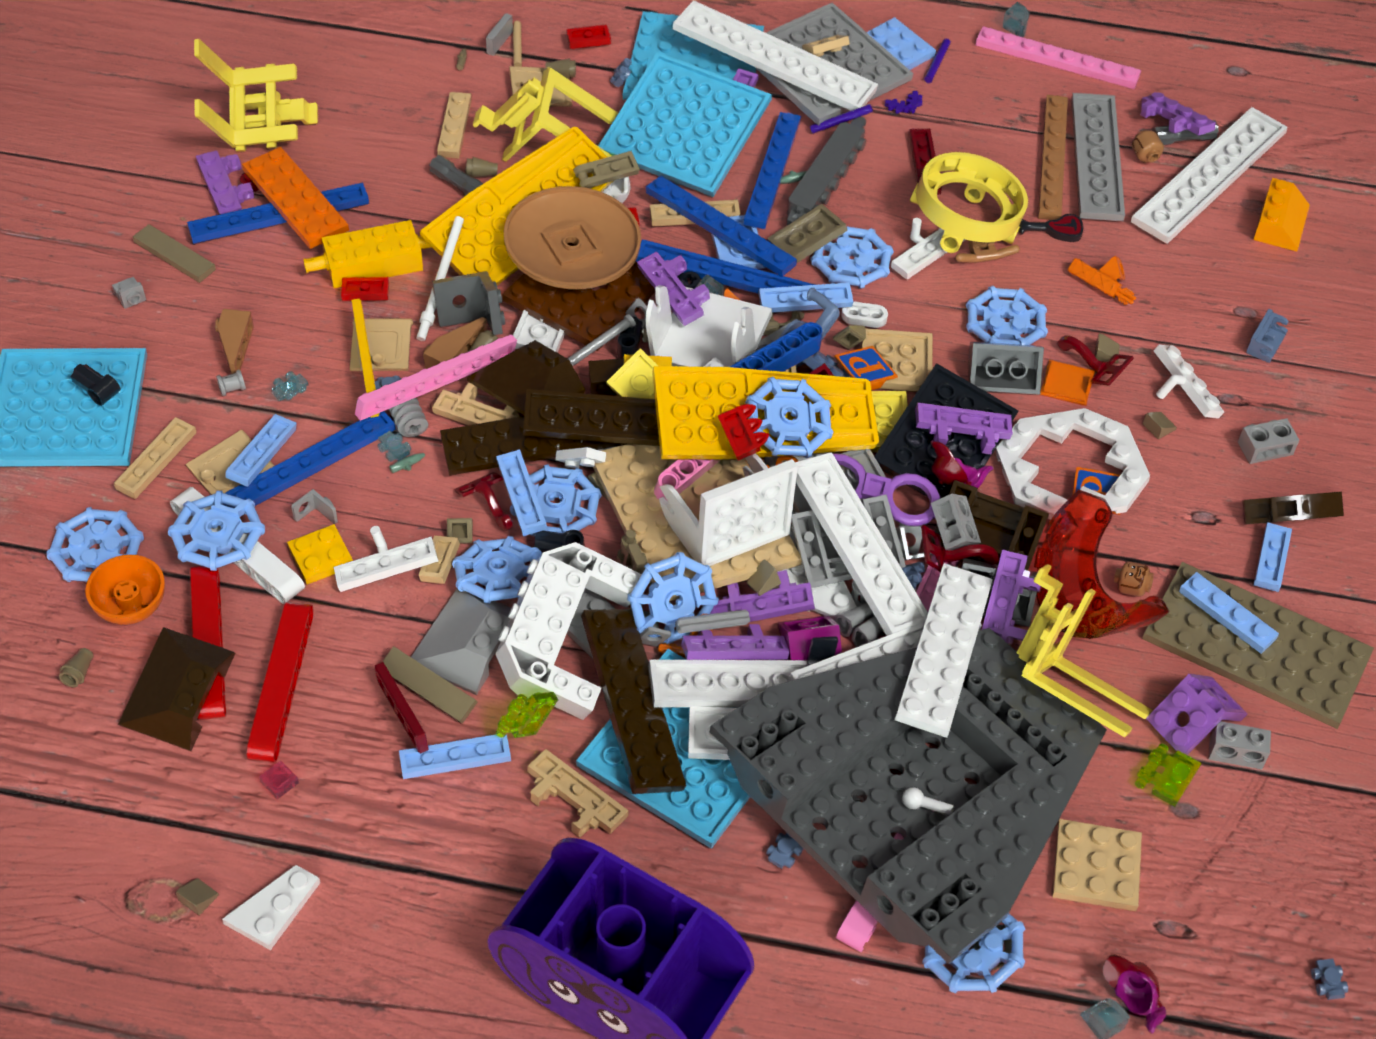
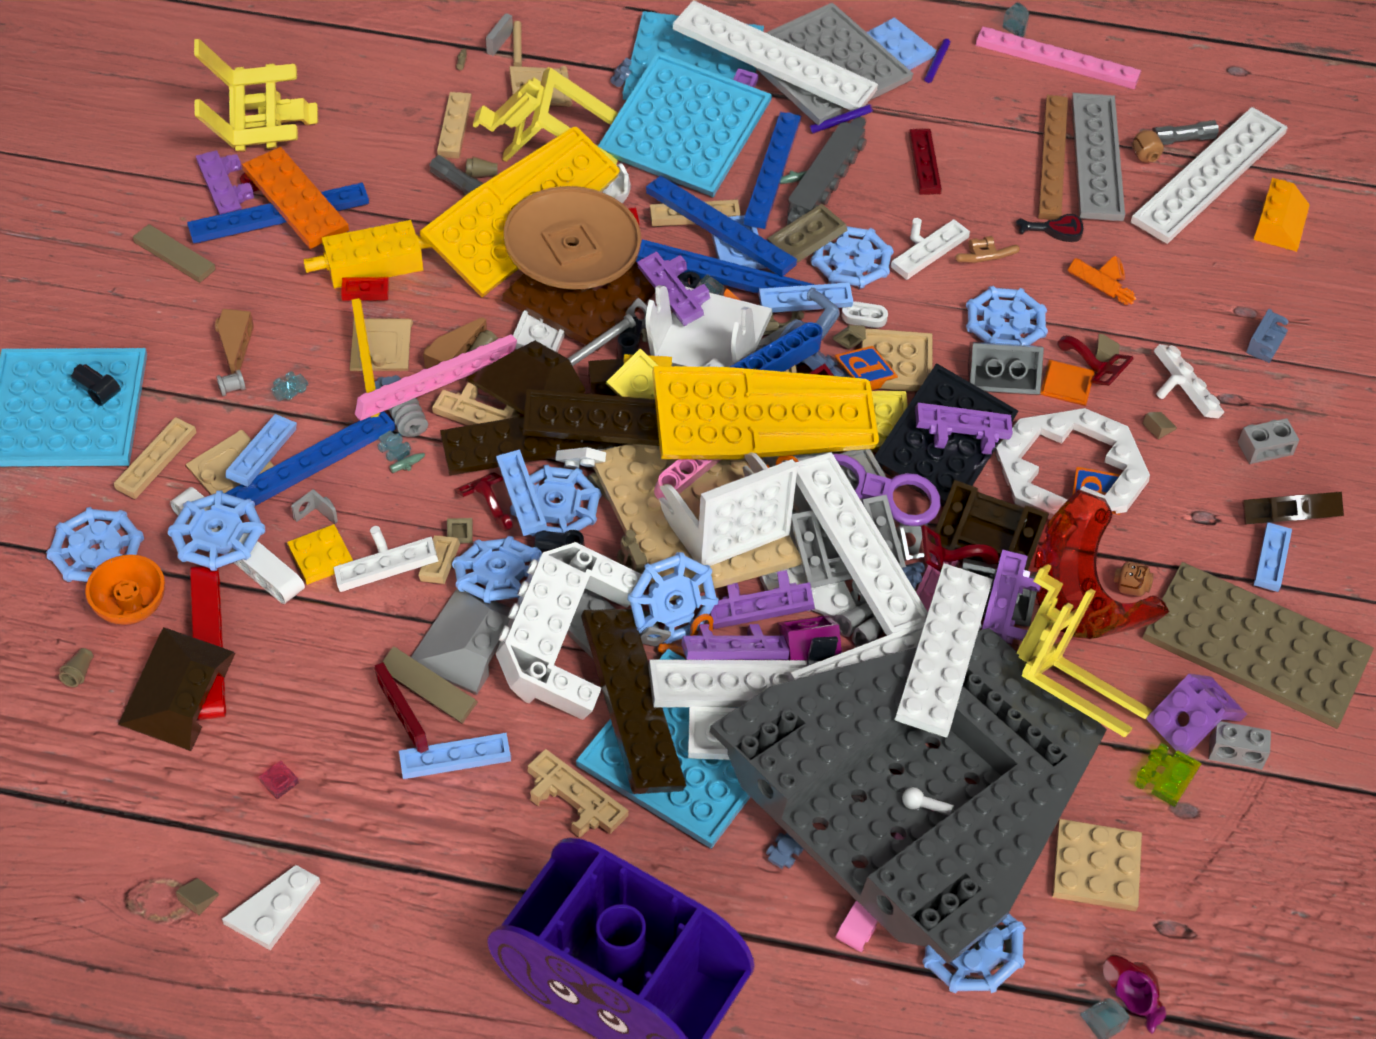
(129, 292): light grey bracket -> none
(280, 682): red beam -> none
(427, 316): white bar -> none
(480, 301): dark grey bracket -> none
(526, 717): clear neon green plate -> none
(564, 67): dark tan cone -> none
(588, 36): red plate -> none
(607, 170): dark tan plate -> none
(712, 621): light grey axle -> none
(740, 430): red plate -> none
(764, 578): dark tan slope -> none
(795, 429): light blue plate -> none
(831, 43): tan plate -> none
(912, 102): dark purple animal -> none
(949, 468): dark red hair -> none
(955, 522): light grey brick -> none
(983, 176): light yellow piece -> none
(1180, 117): medium lavender hinge -> none
(1229, 612): light blue plate -> none
(1330, 978): sand blue piece -> none

